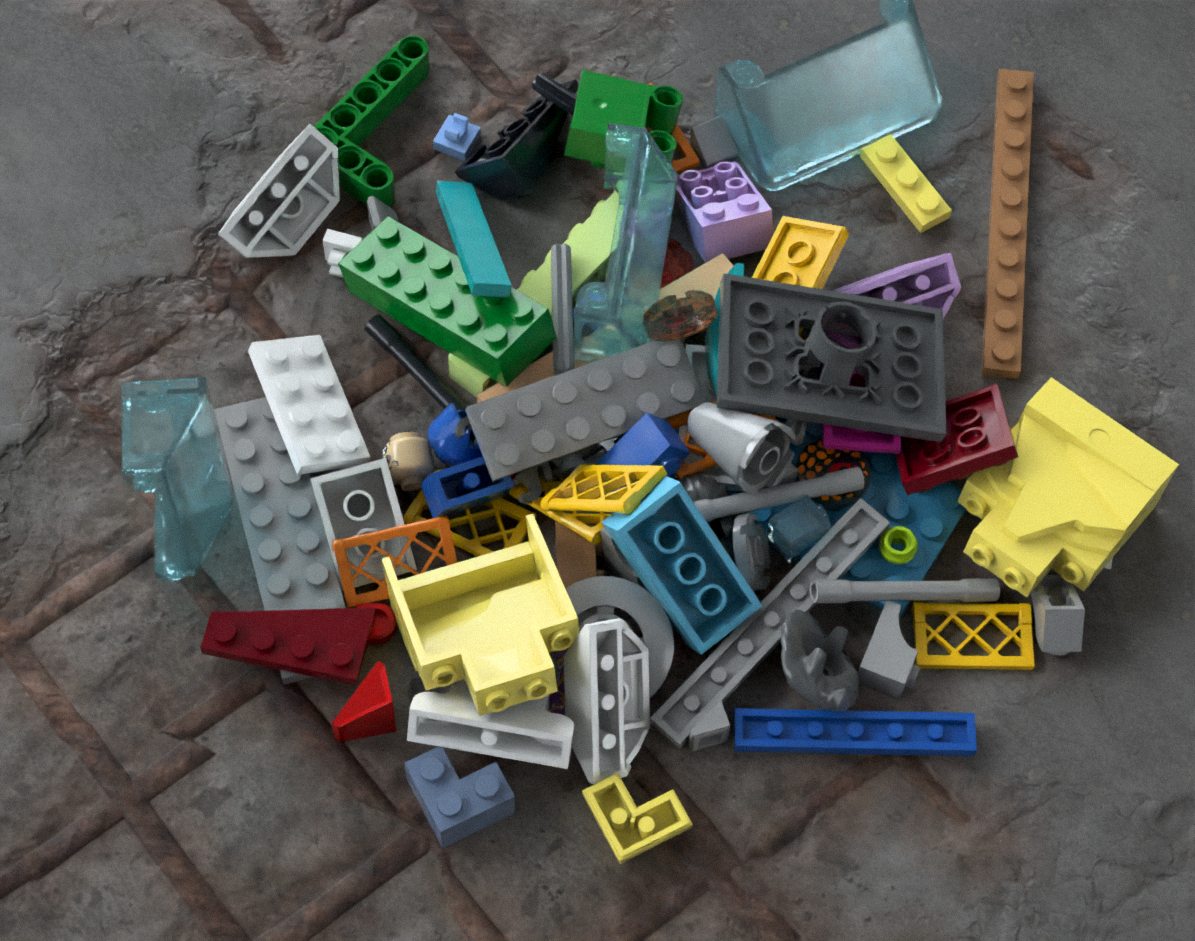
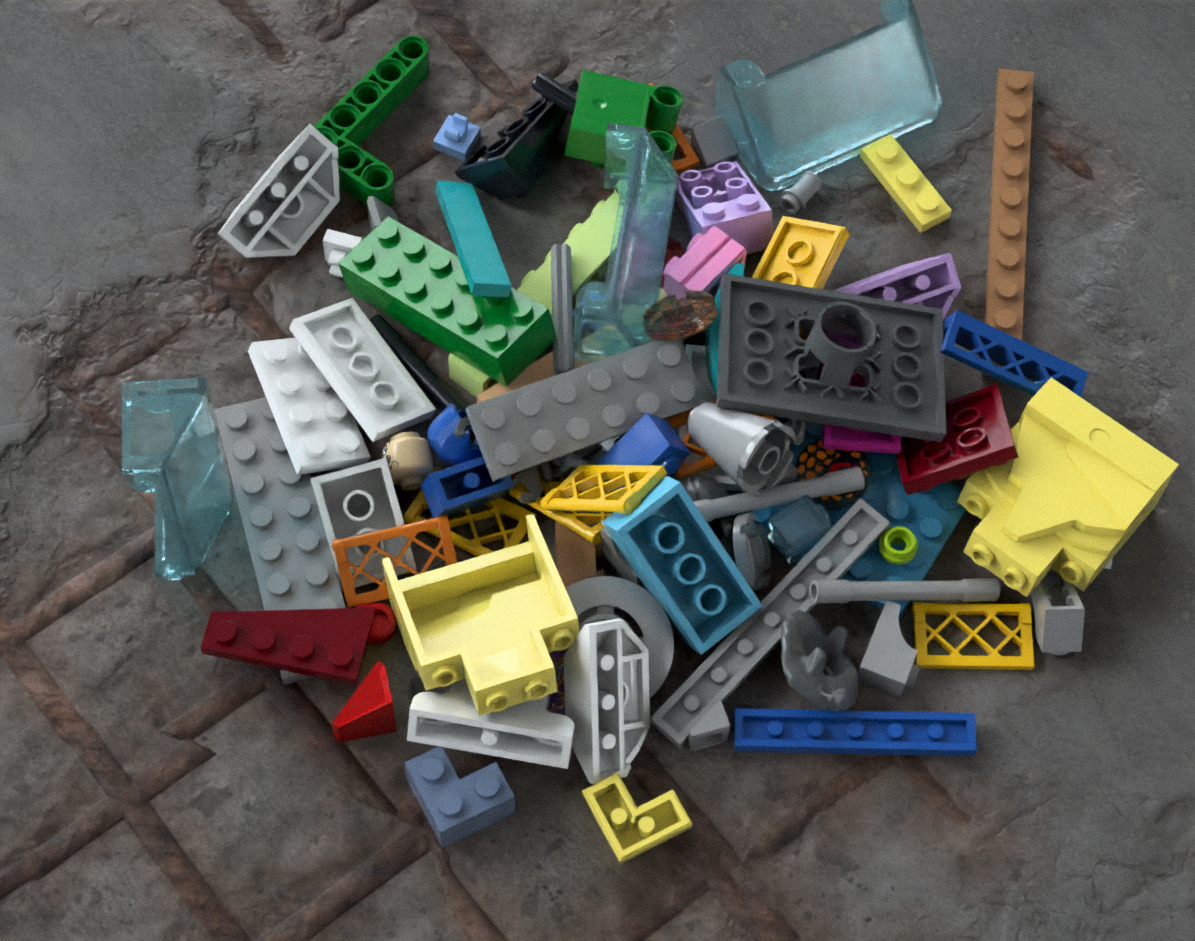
(362, 369): none -> white plate
(703, 264): none -> bright pink brick
(795, 199): none -> light grey pin
(1009, 352): none -> blue fence

